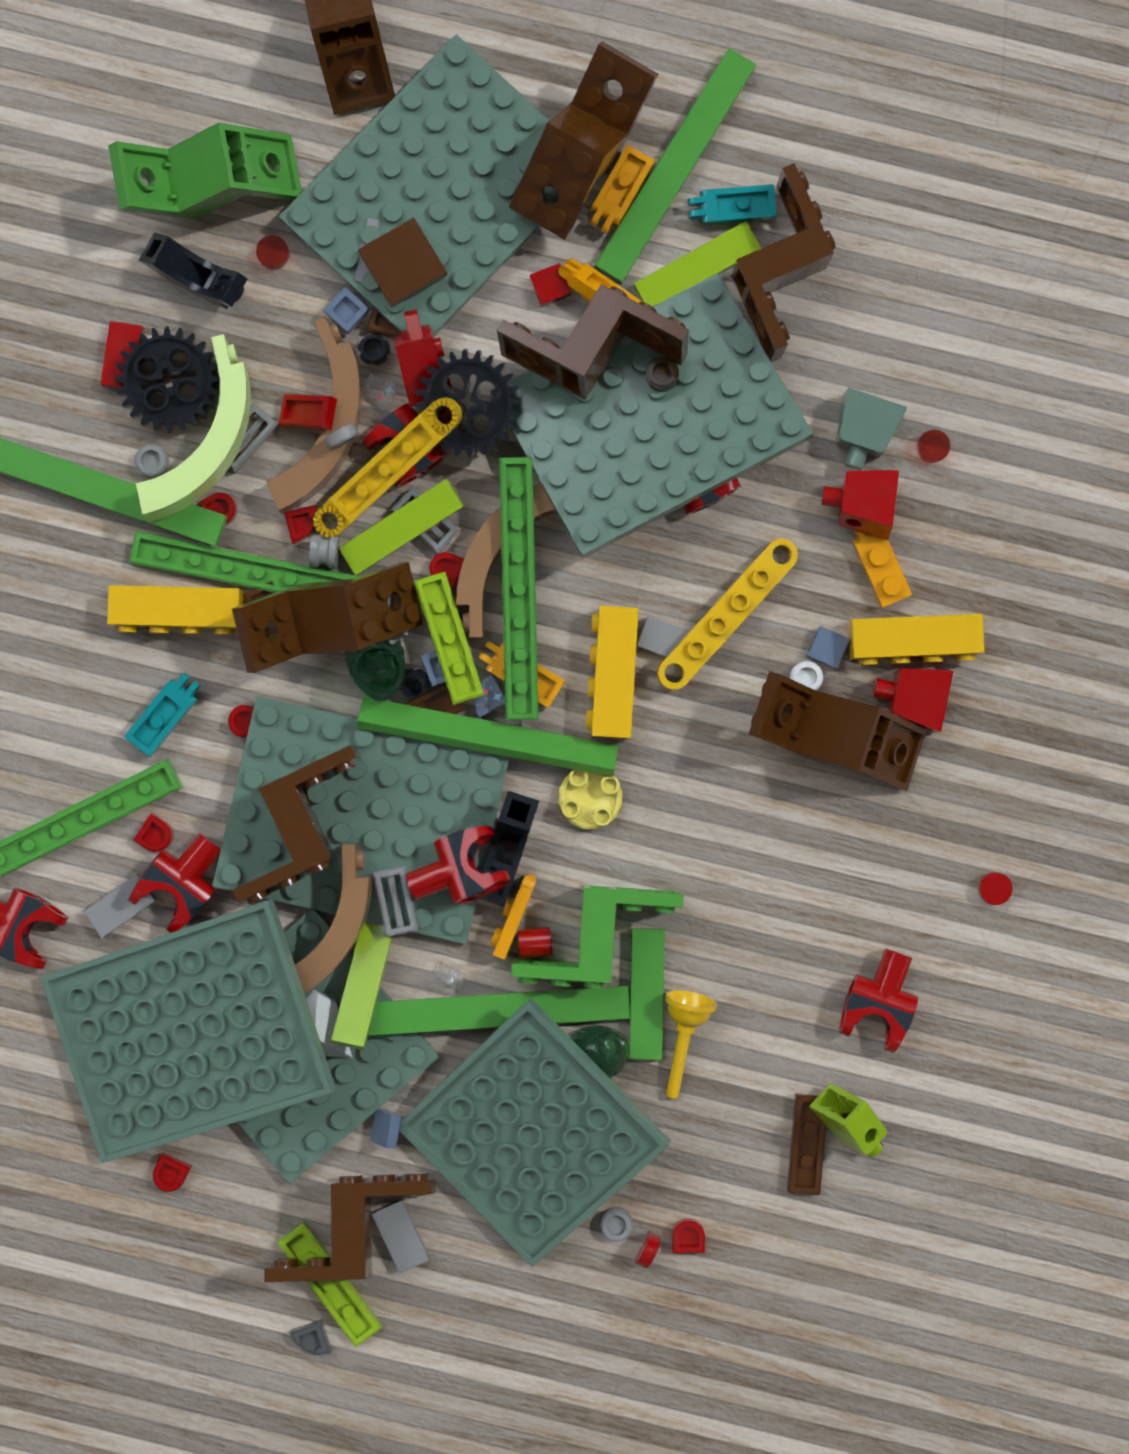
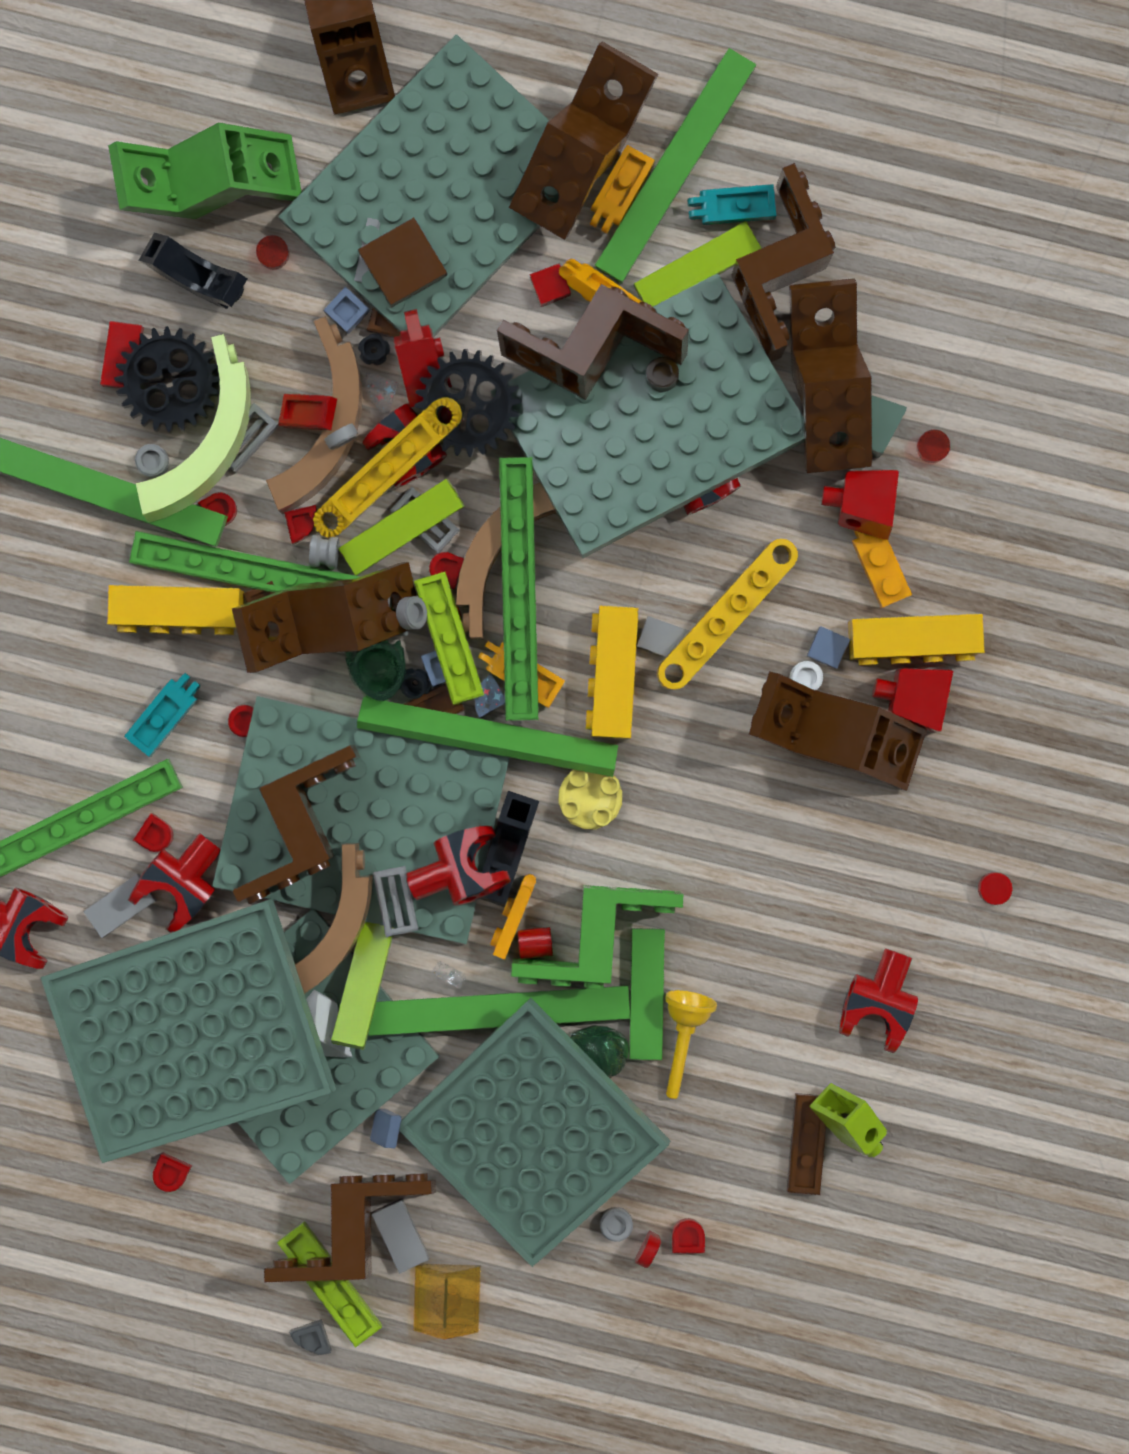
(411, 613): none -> light grey tile
(447, 1300): none -> clear yellow slope
(831, 376): none -> reddish brown bracket

